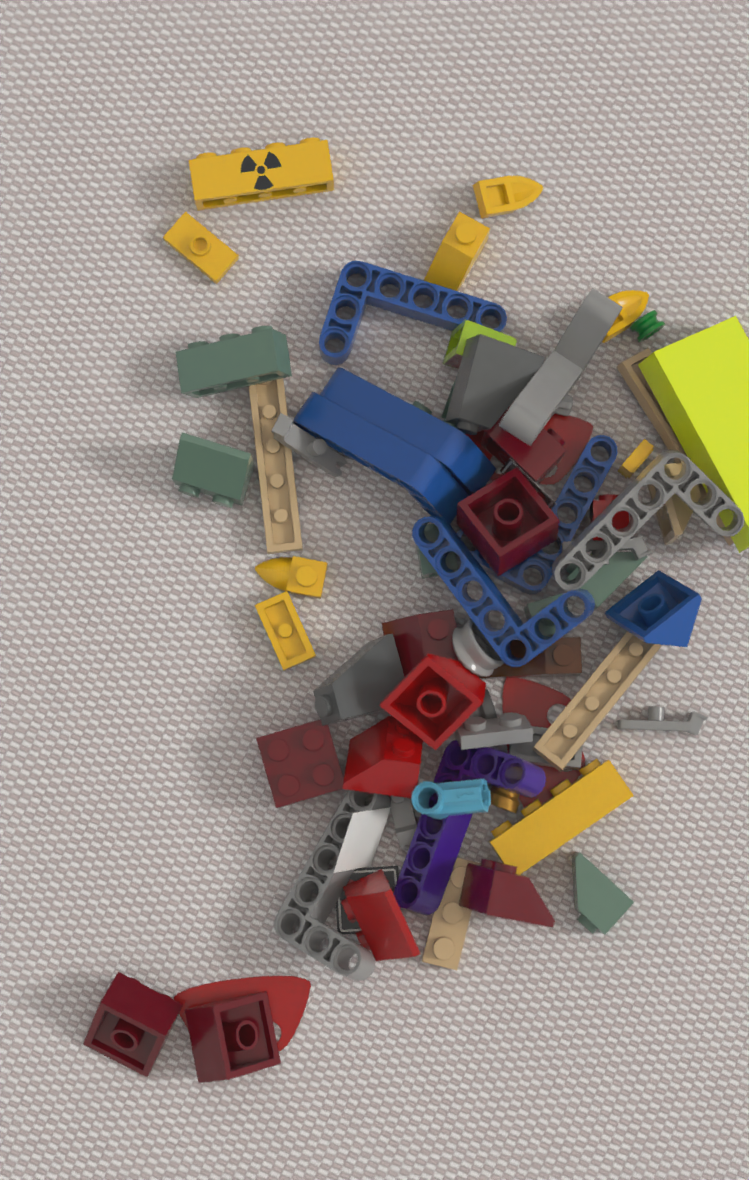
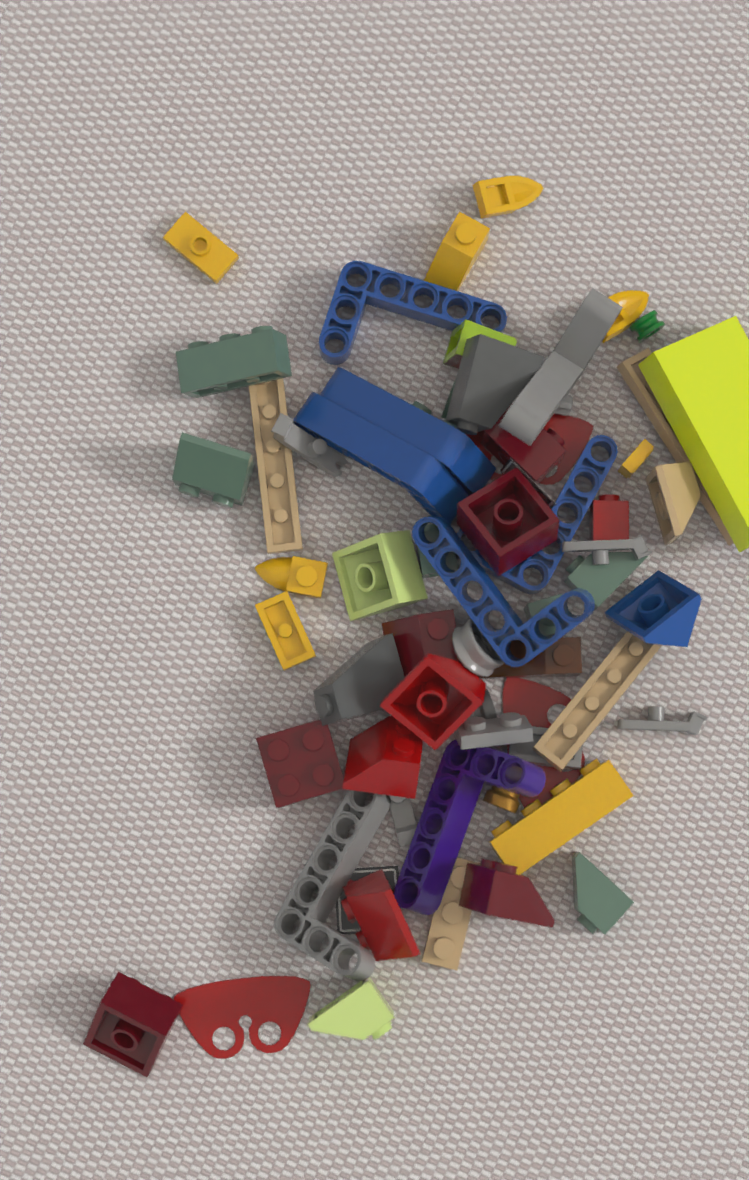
(232, 1037): dark red slope -> none
(261, 174): yellow brick -> none
(355, 1013): none -> yellowish green slope
(361, 839): white sticker -> none
(379, 574): none -> yellowish green slope
(453, 798): medium azure piece -> none
(641, 512): light grey beam -> none

